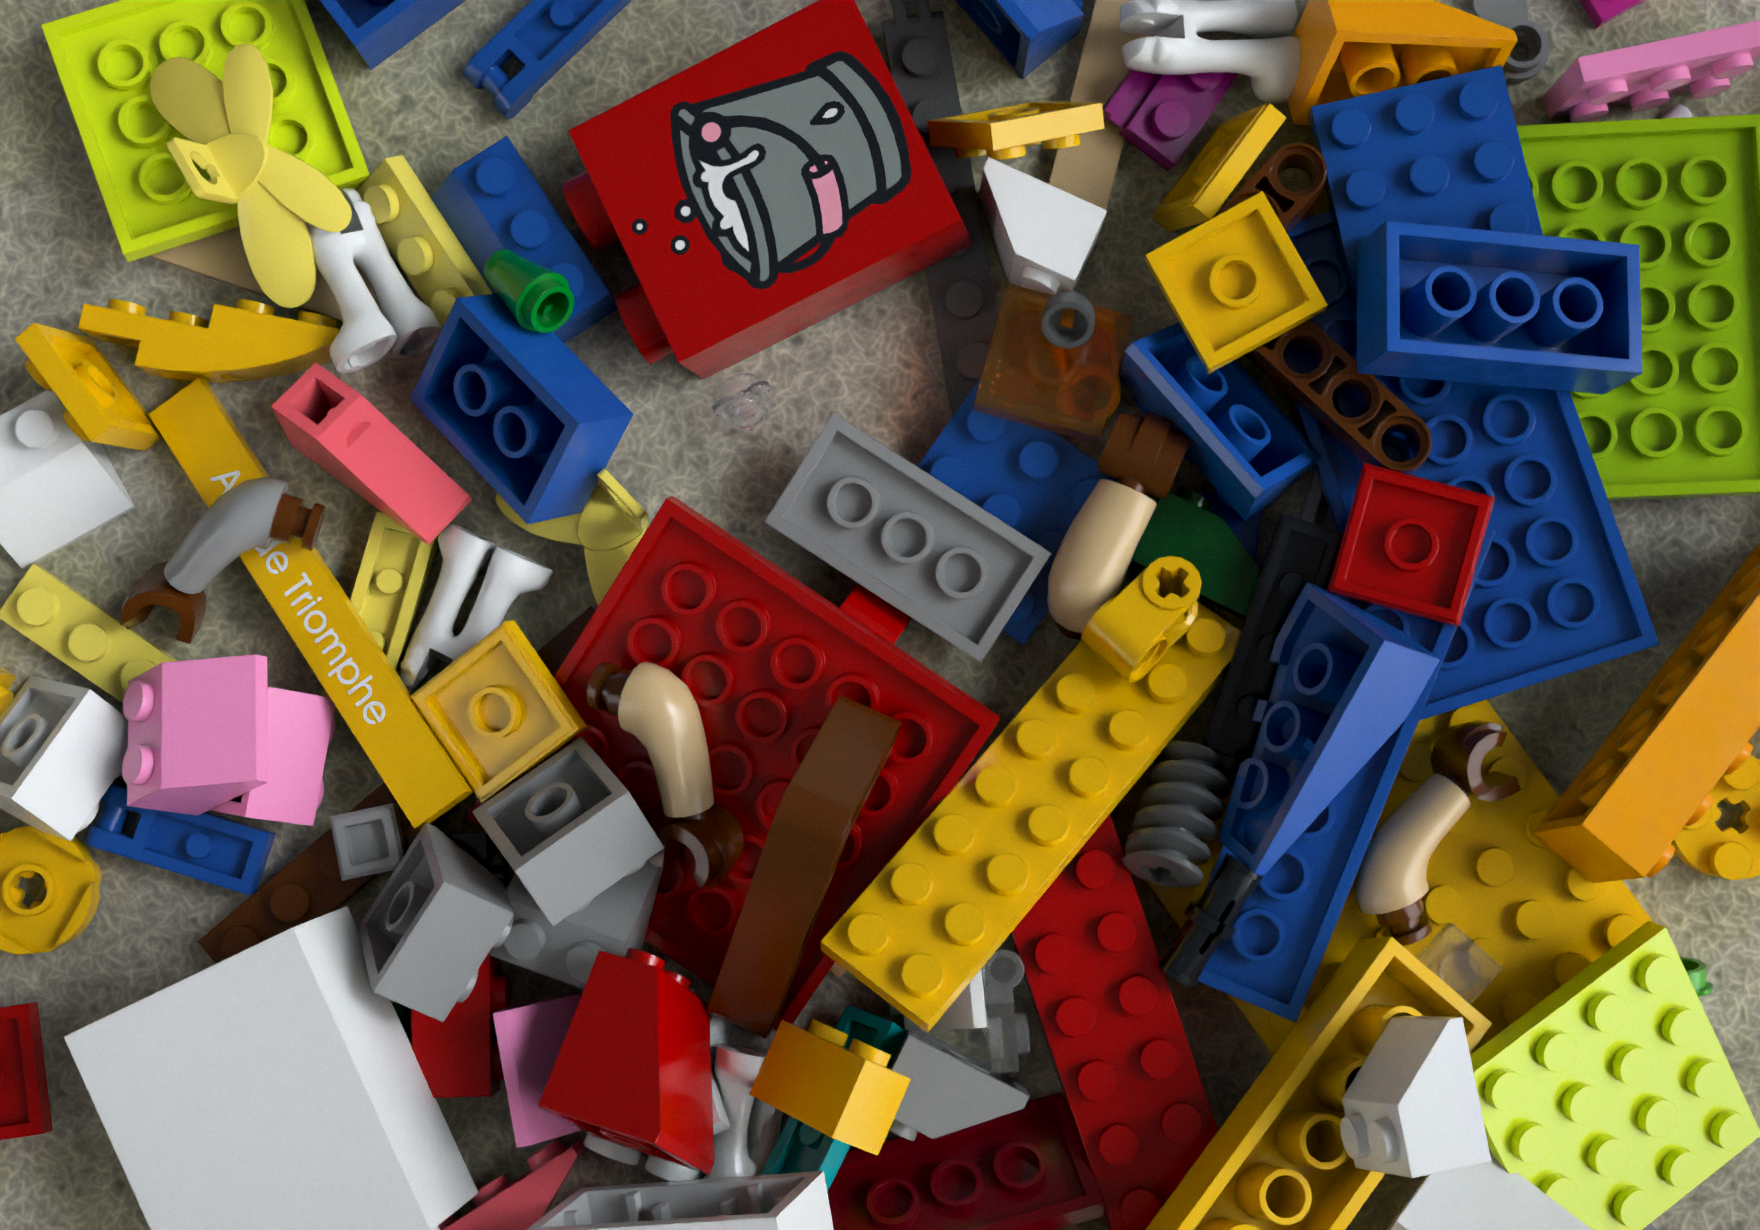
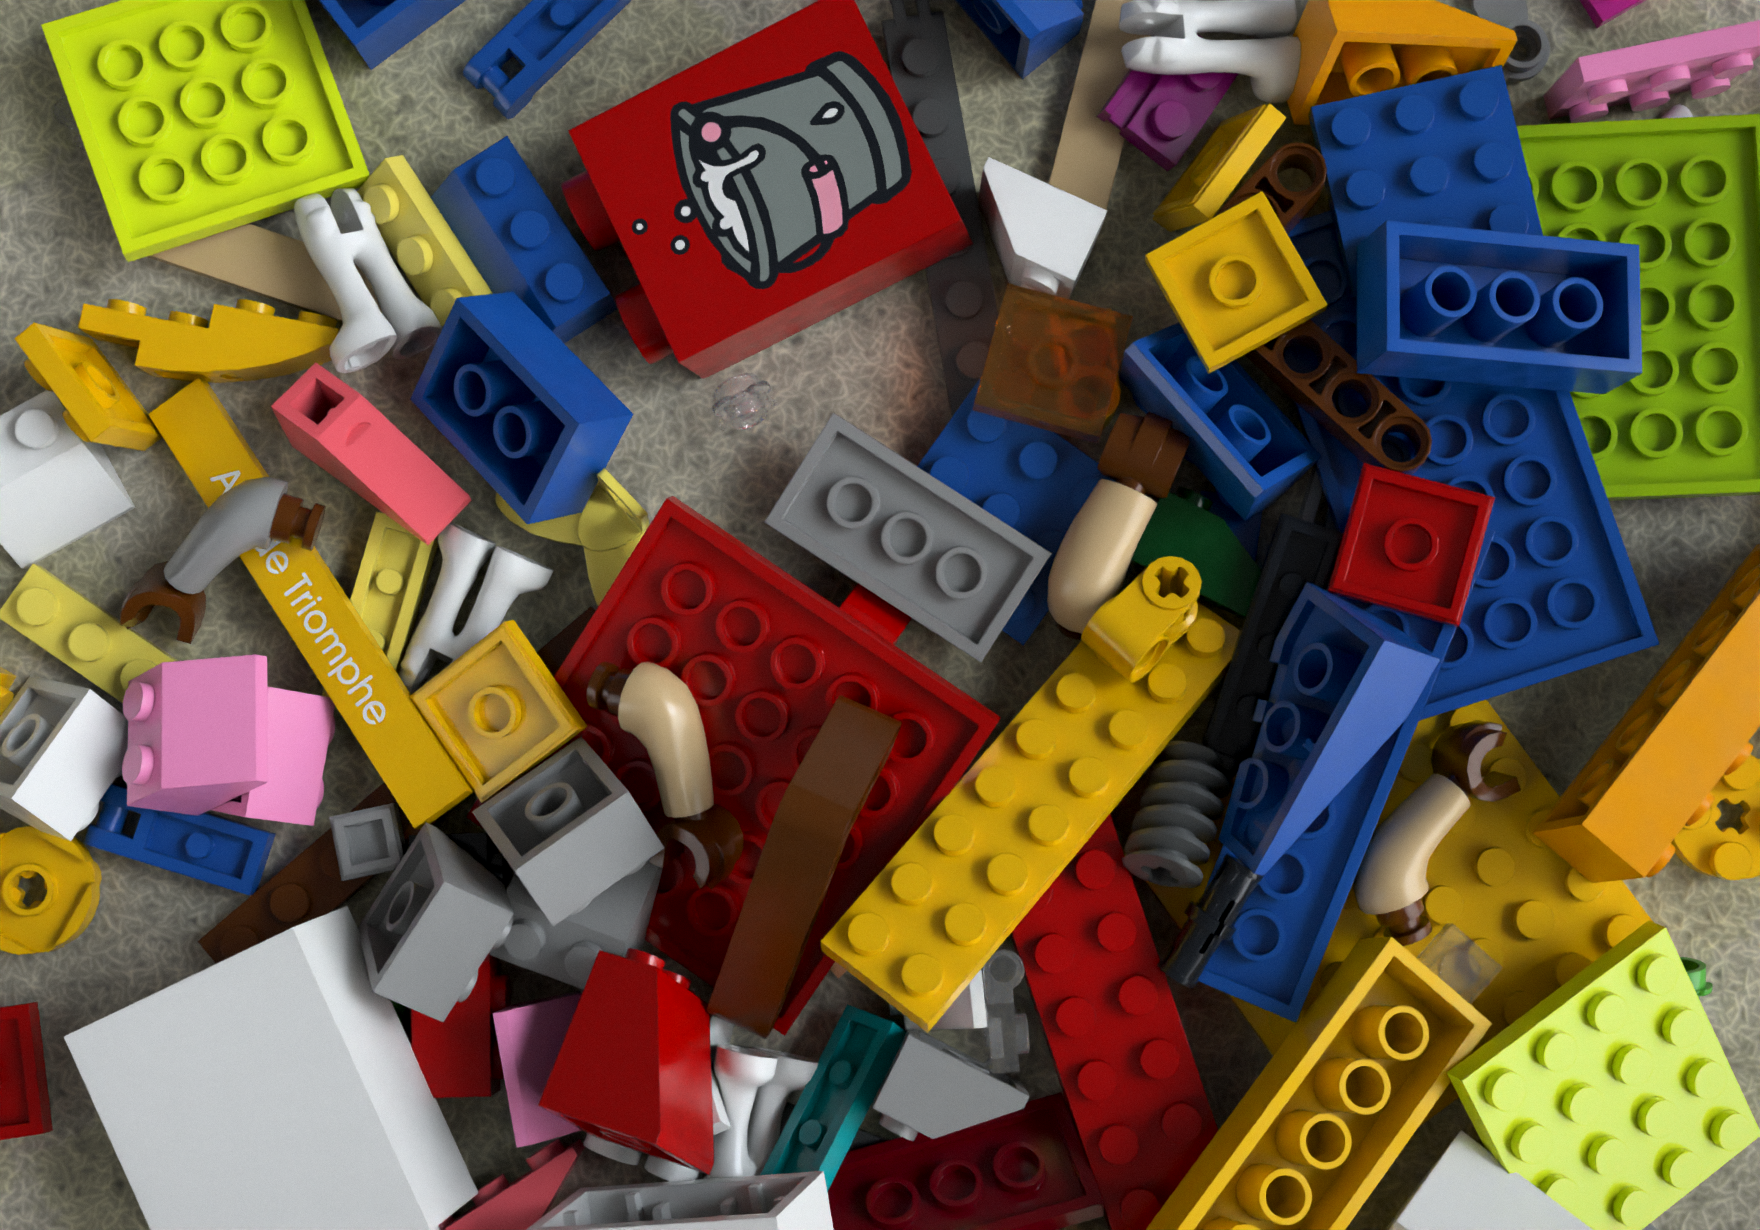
(271, 188): light yellow piece -> none
(531, 292): green cone -> none
(829, 1086): yellow brick -> none
(1008, 129): yellow plate -> none
(1082, 323): dark grey hinge -> none
(1415, 1101): white slope -> none

